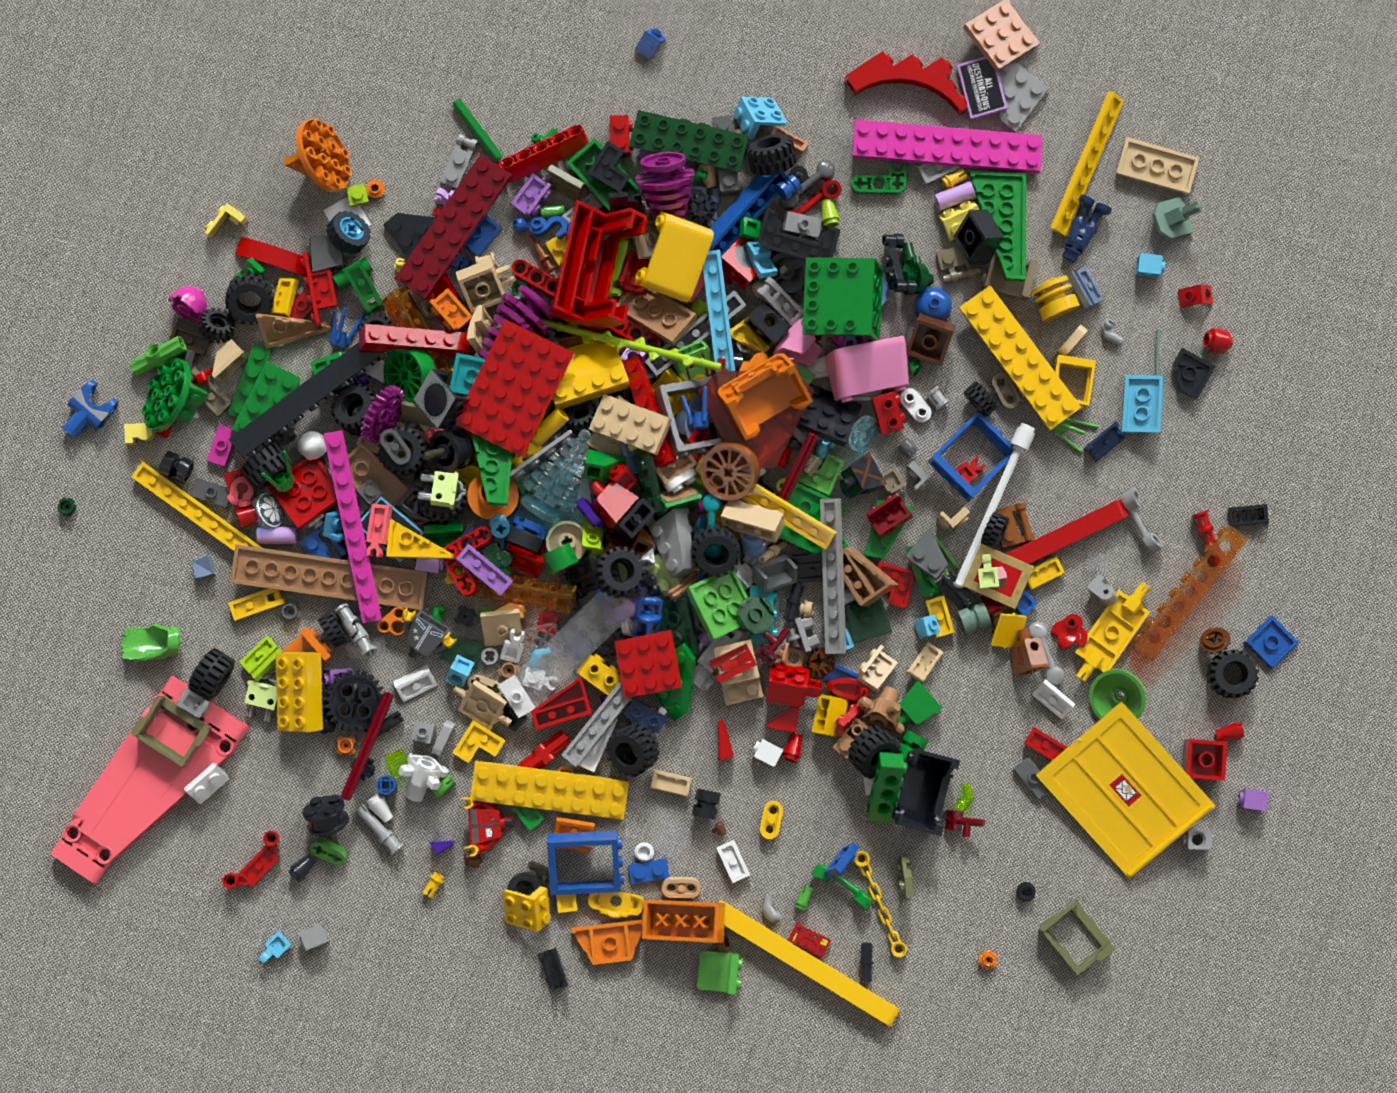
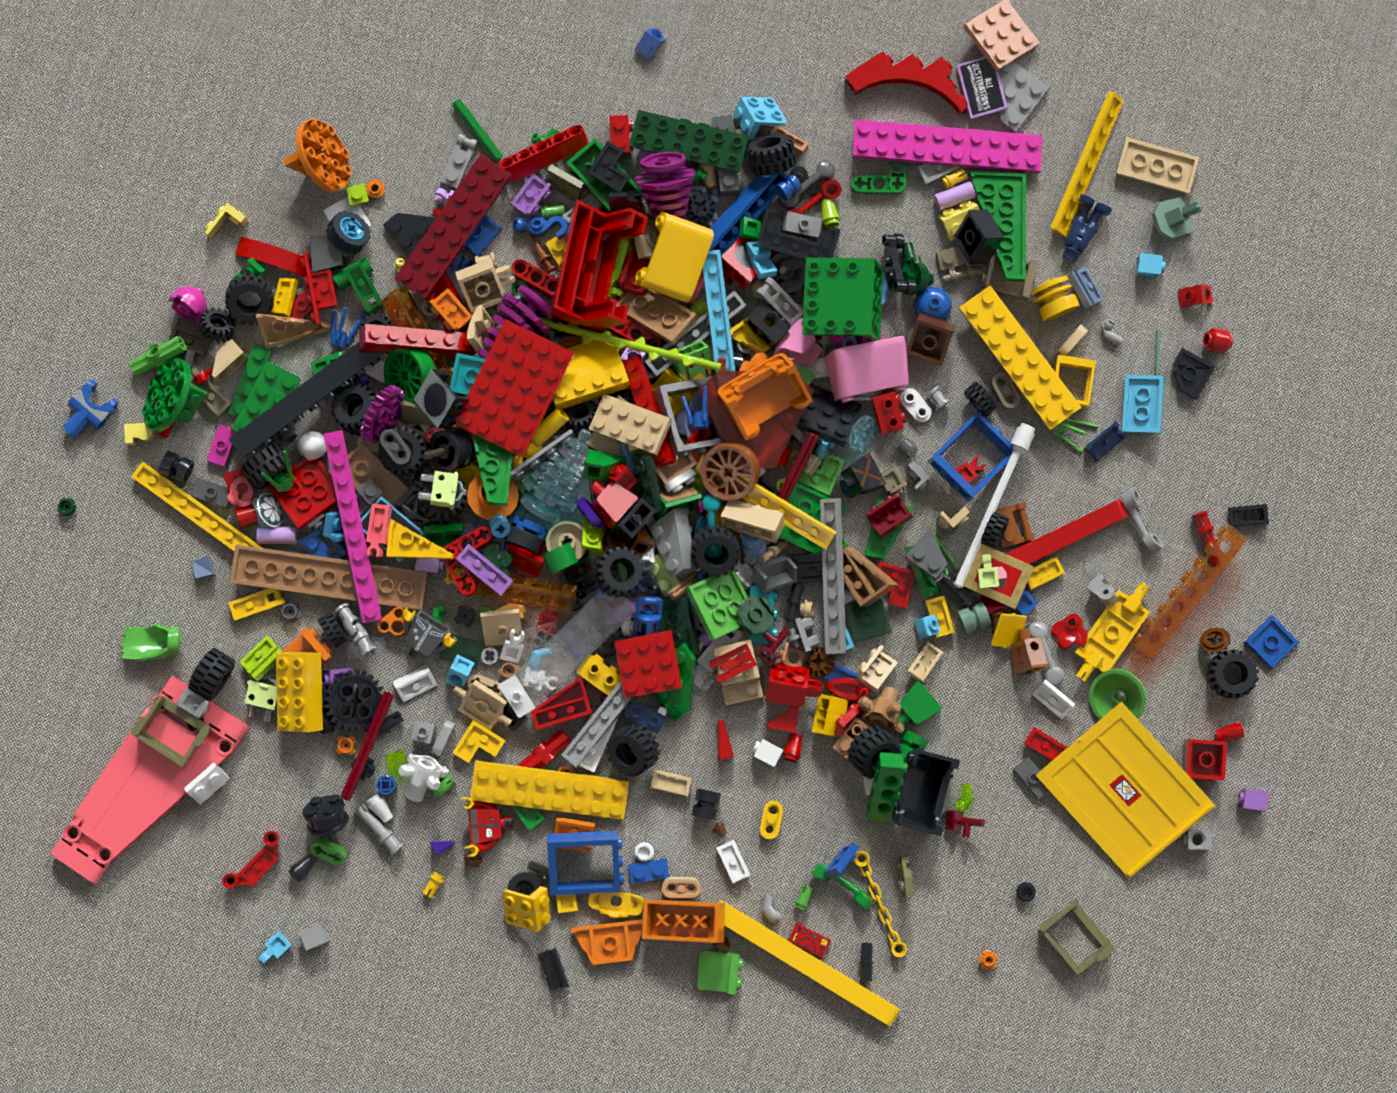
(914, 367): green plate -> none

